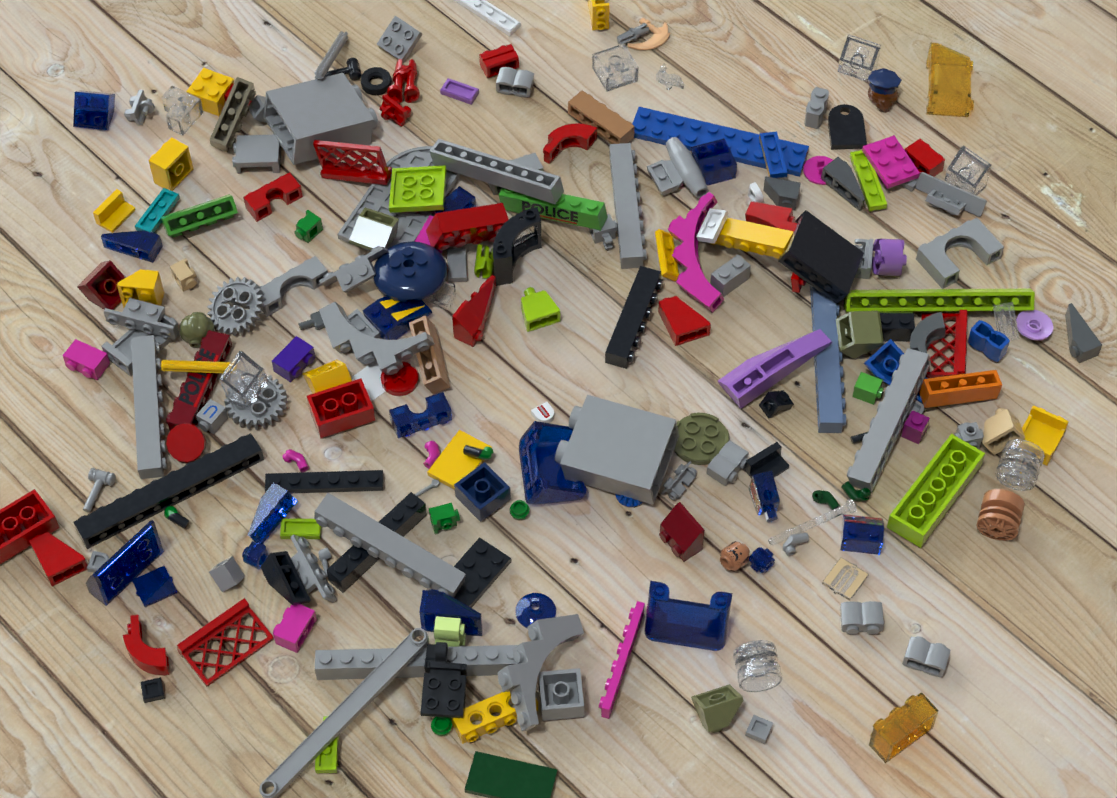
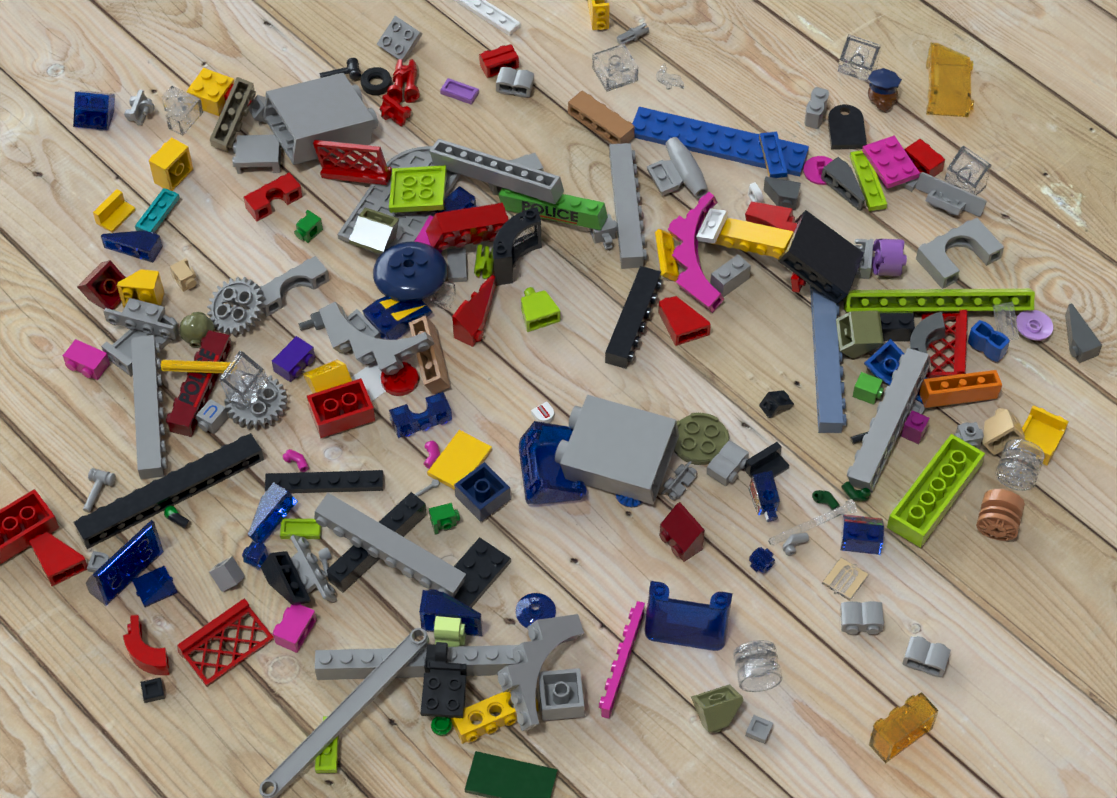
(186, 442): red tile -> none
(200, 214): bright green brick -> none
(331, 55): light grey axle -> none
(355, 273): light grey bracket -> none
(484, 454): arm -> none
(519, 509): green plate -> none
(569, 136): red arch -> none
(660, 36): light nougat piece -> none
(715, 161): clear blue slope -> none
(734, 556): nougat head -> none
(770, 367): medium lavender wedge -> none

